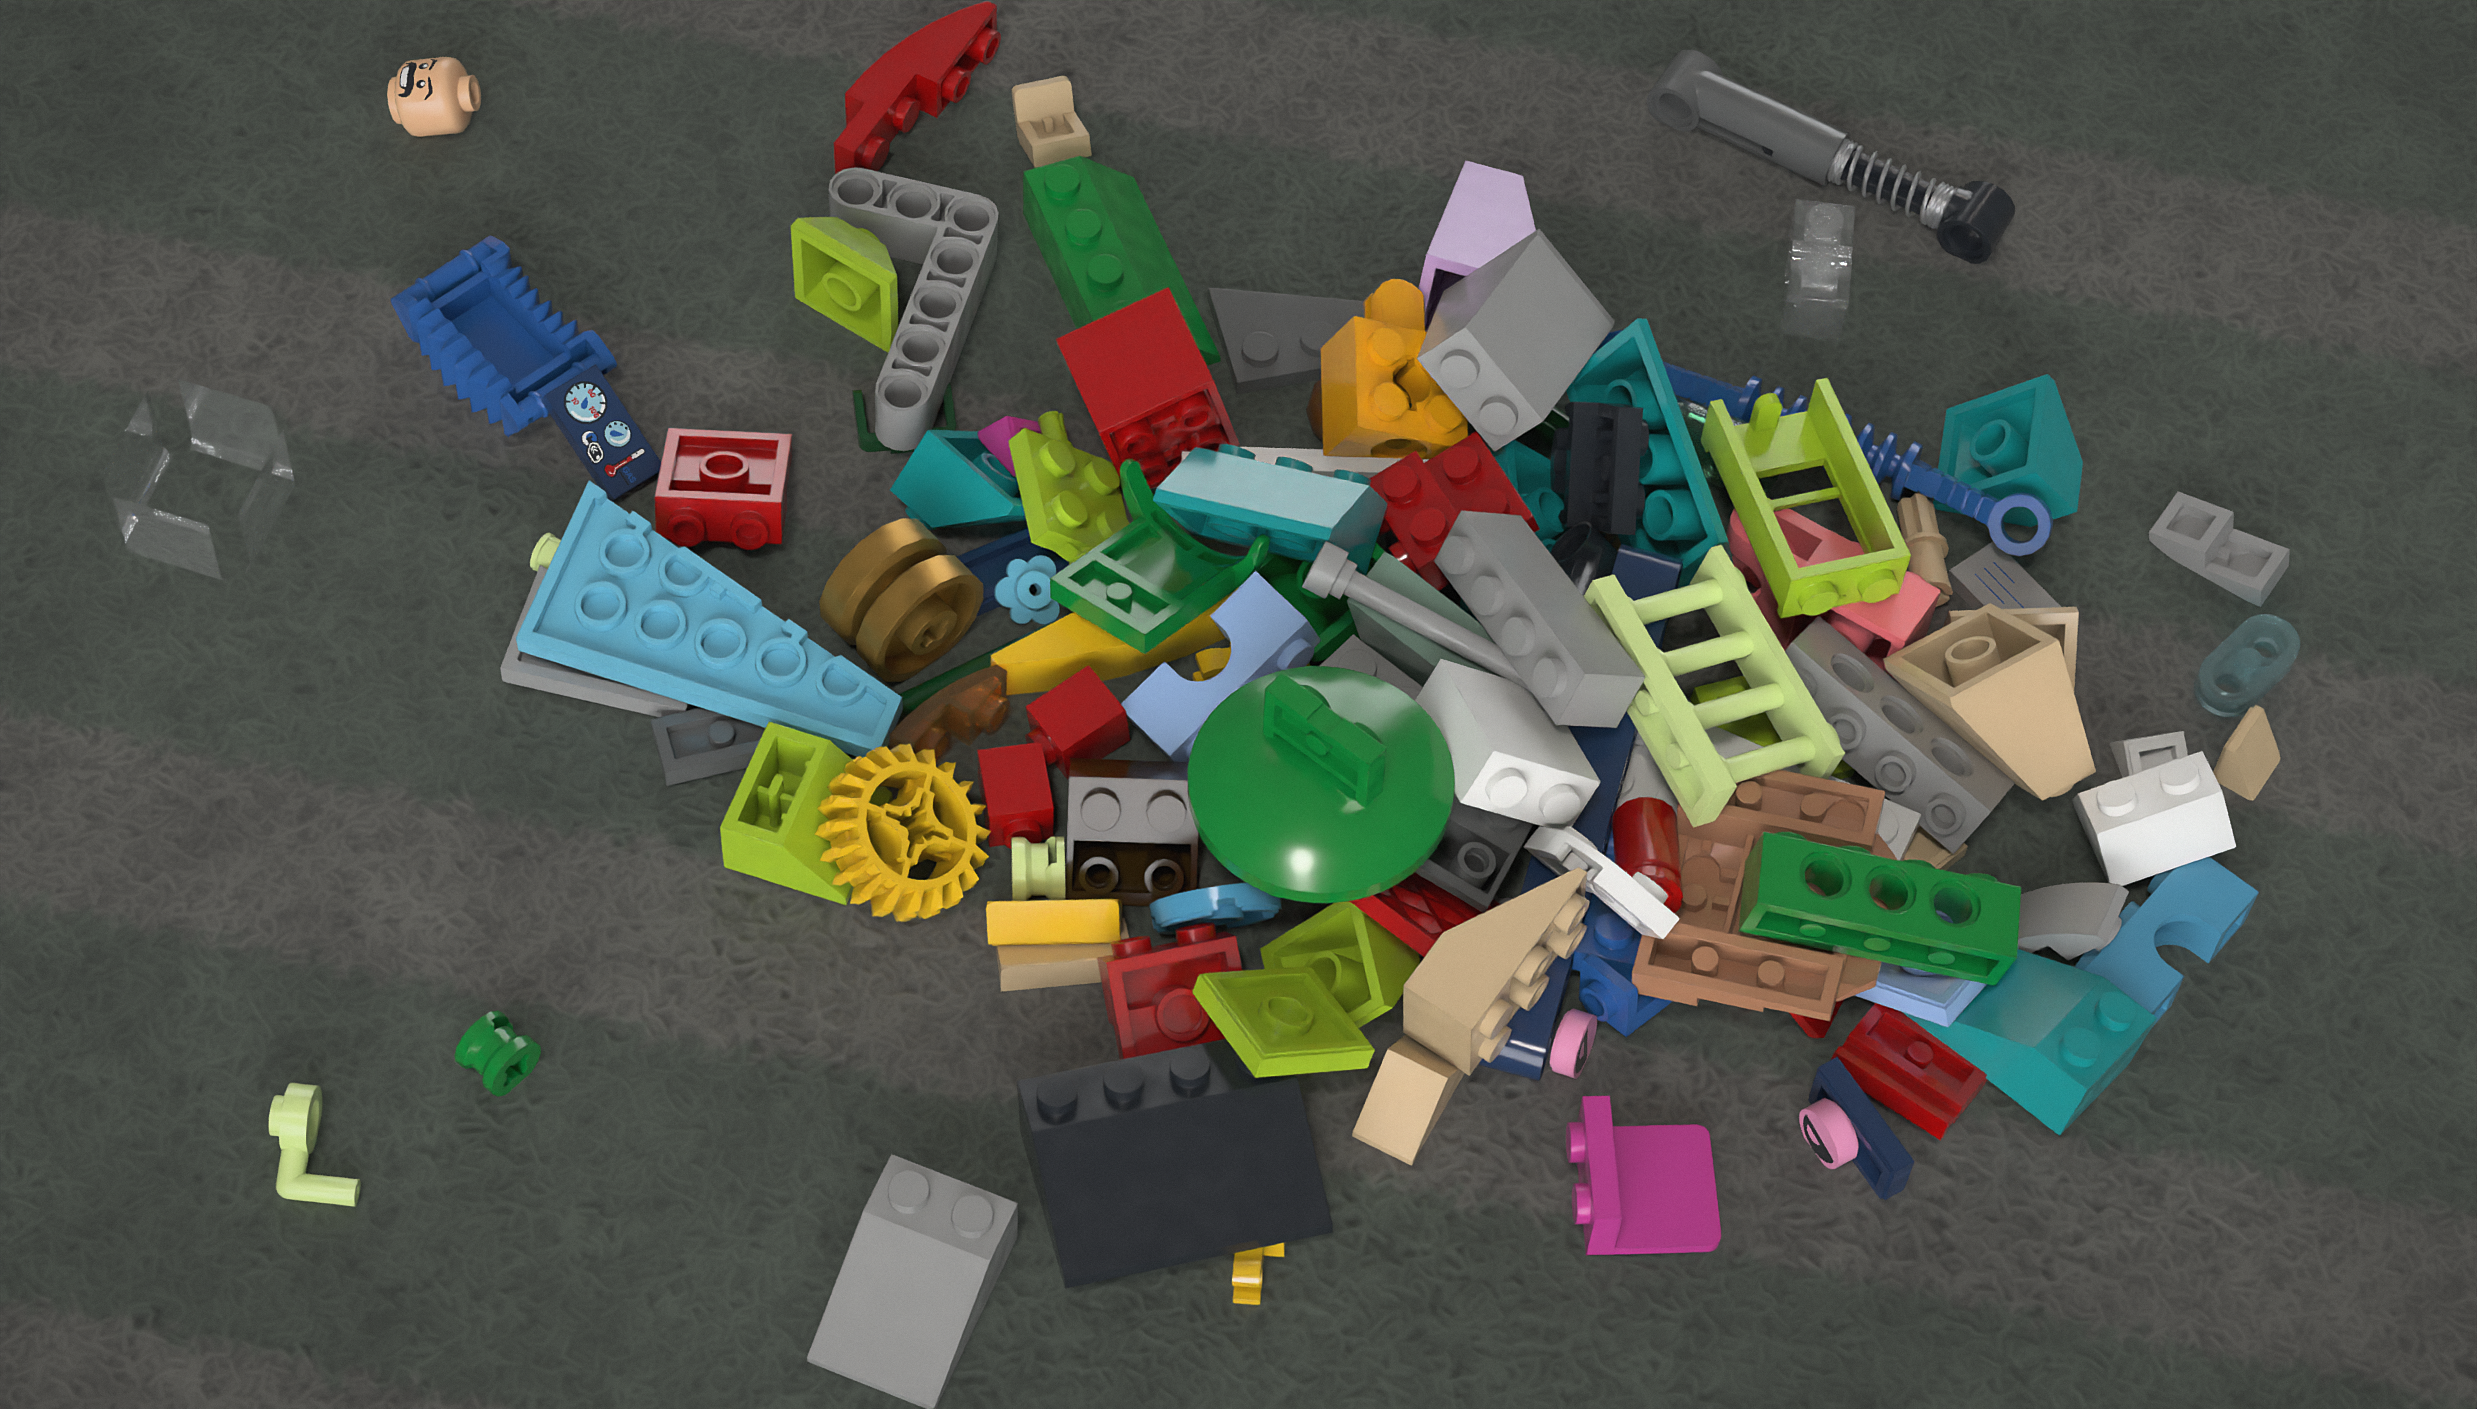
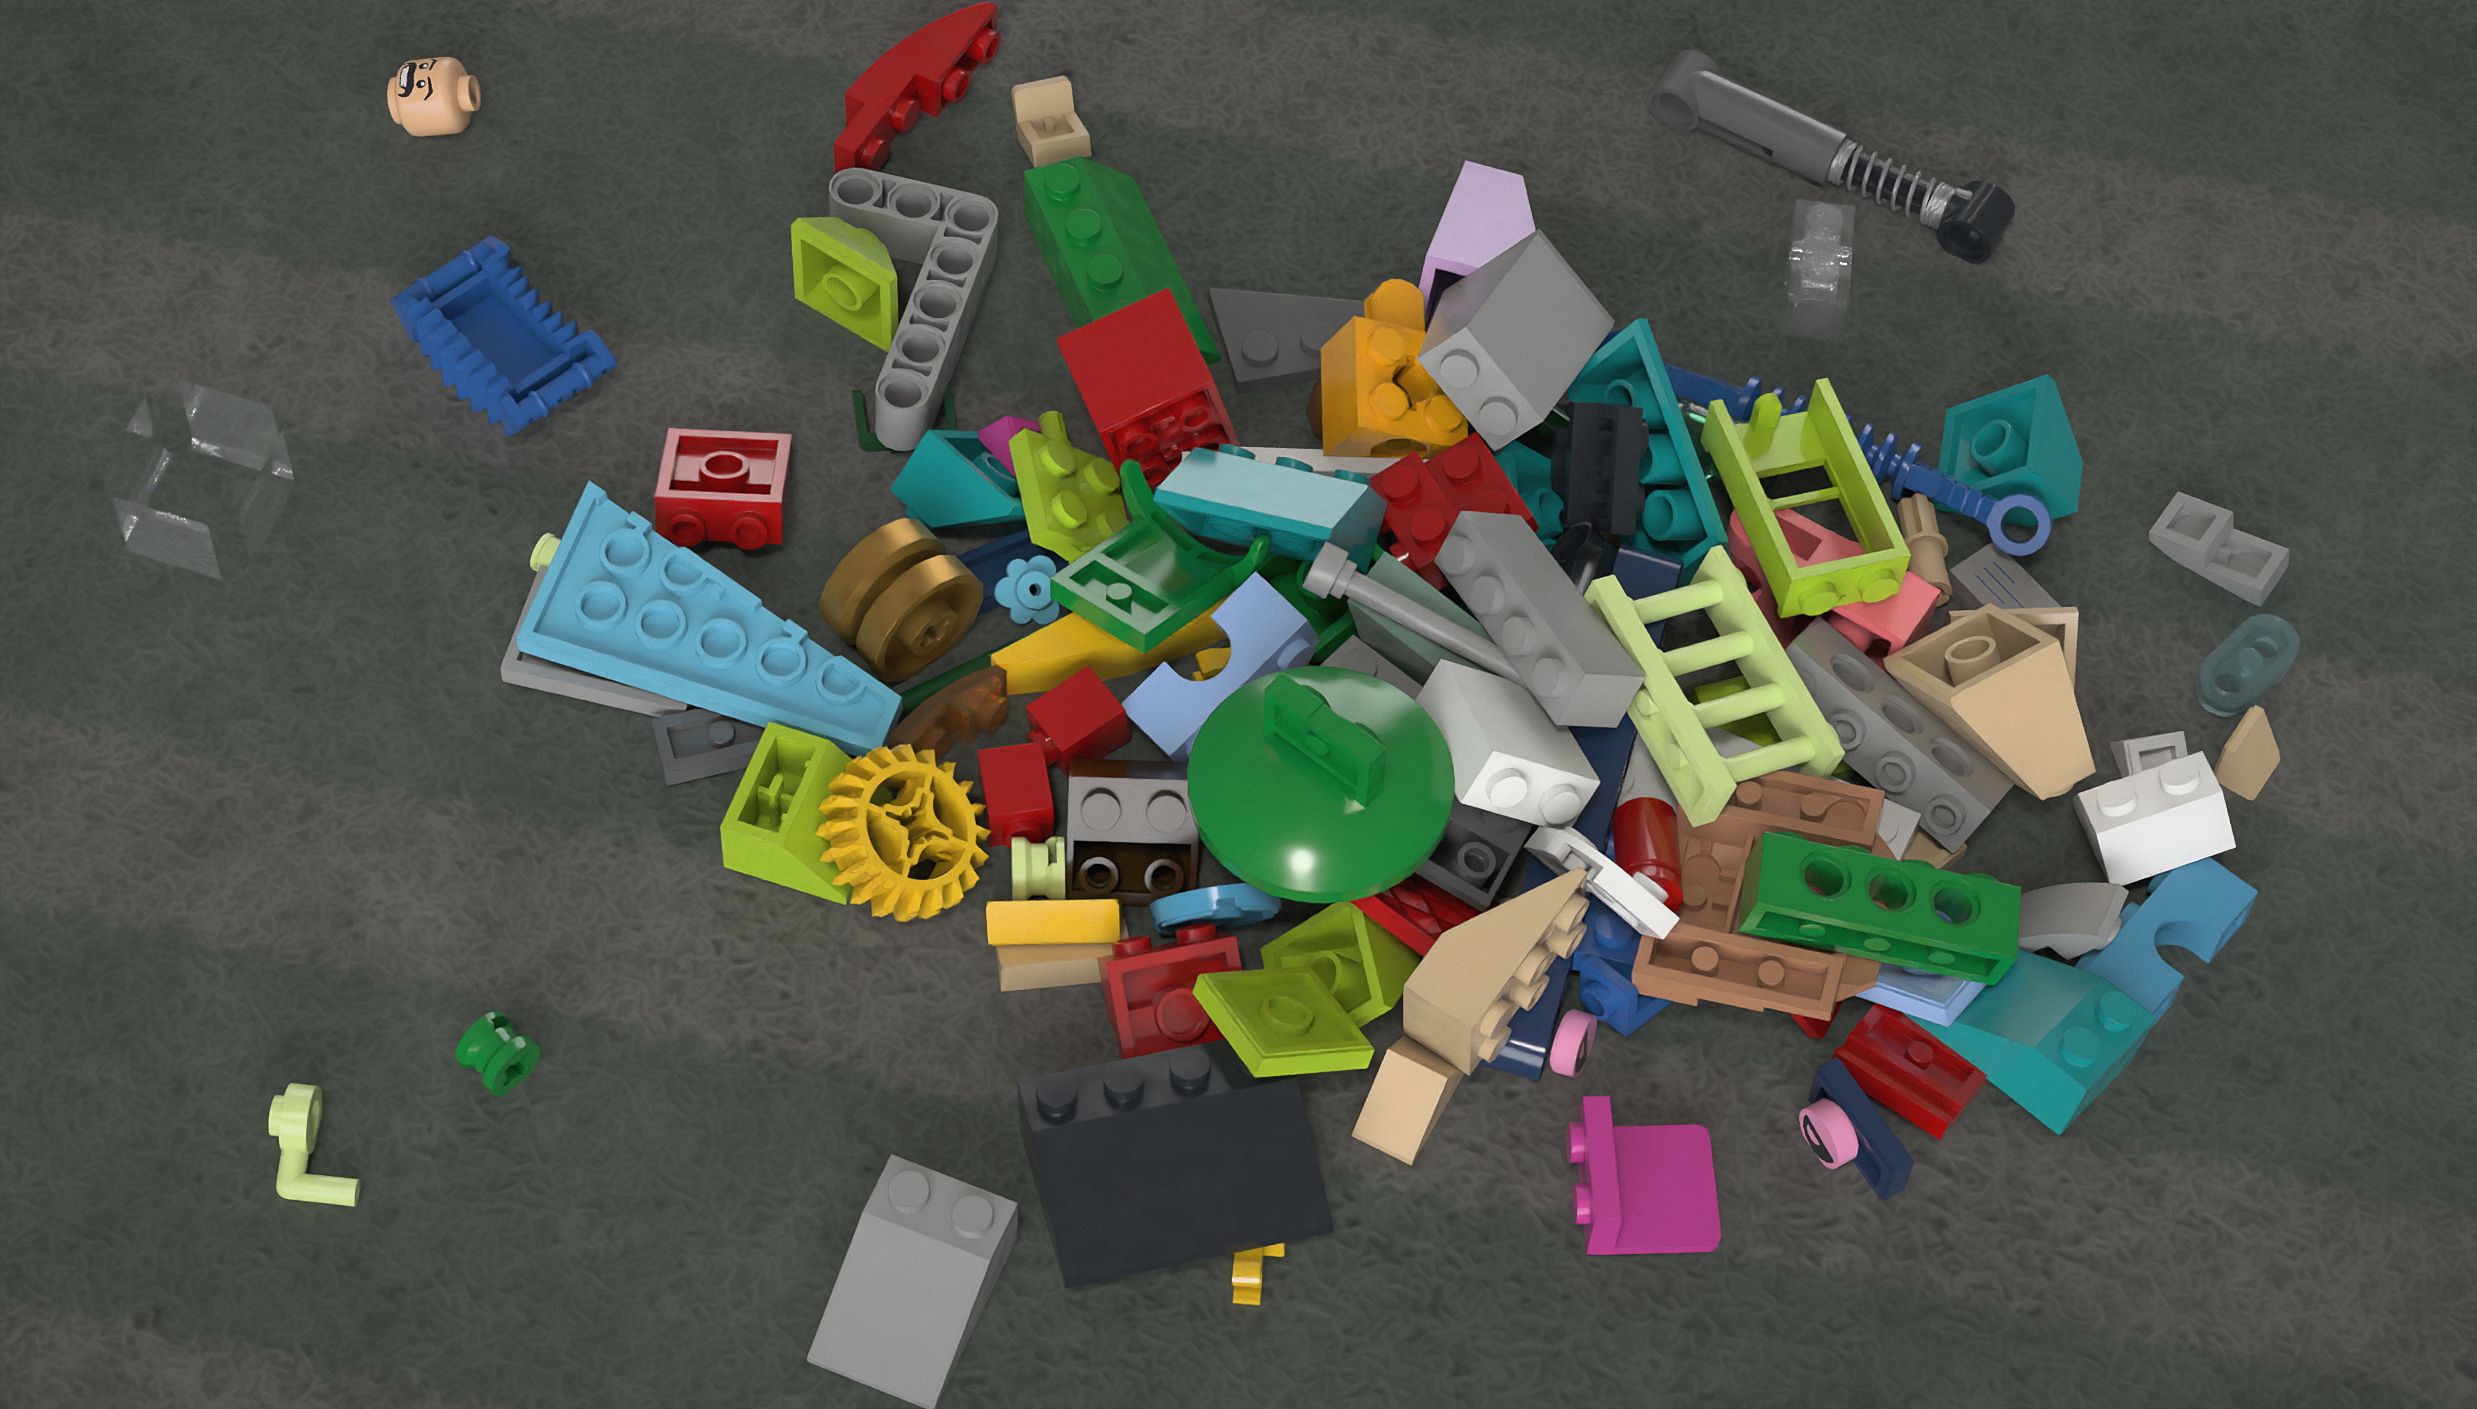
(602, 433): dark blue tile -> none

